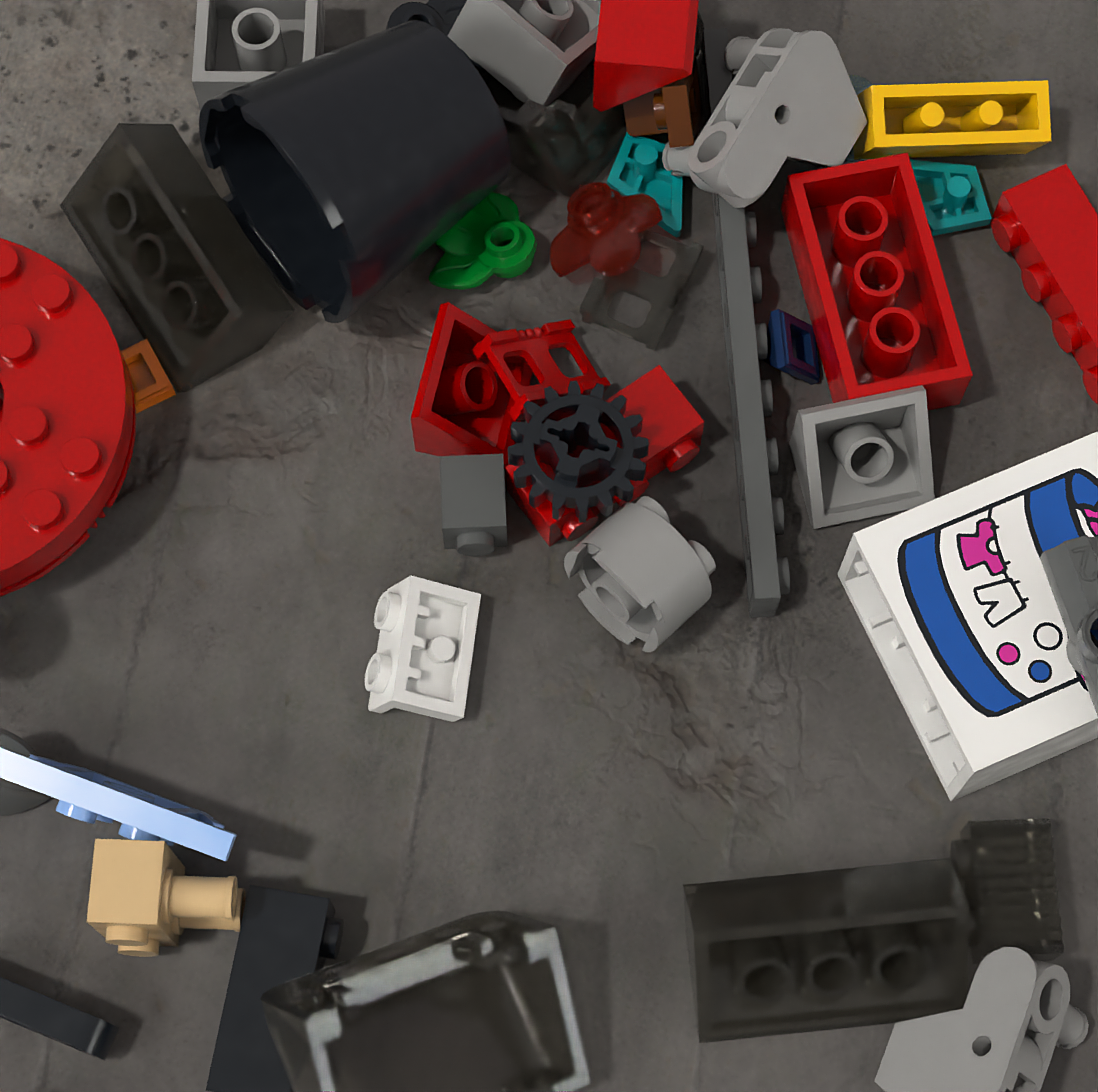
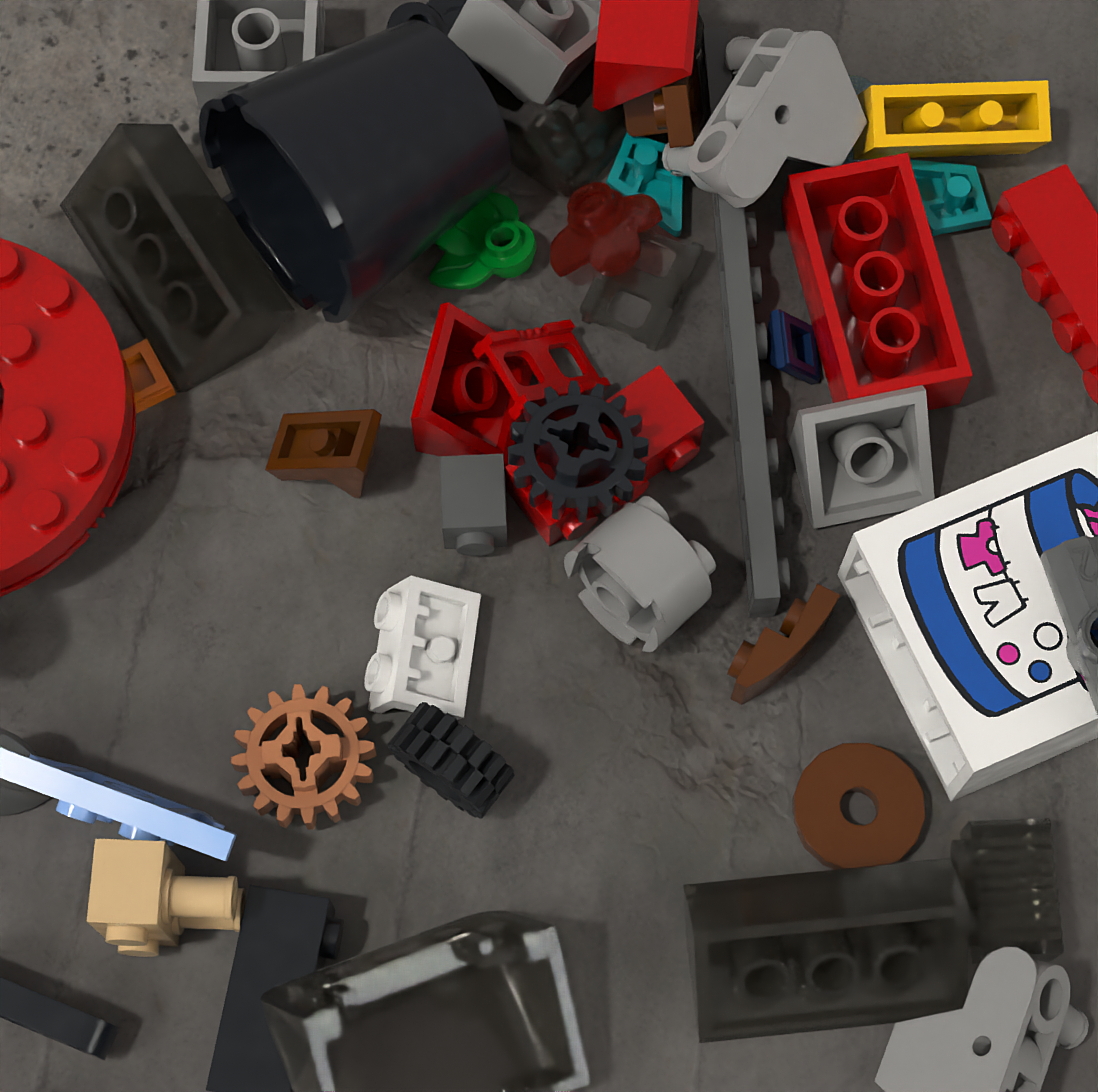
(278, 756): none -> nougat gear
(326, 447): none -> reddish brown slope
(451, 760): none -> black tyre
(774, 655): none -> reddish brown slope
(867, 771): none -> reddish brown tile

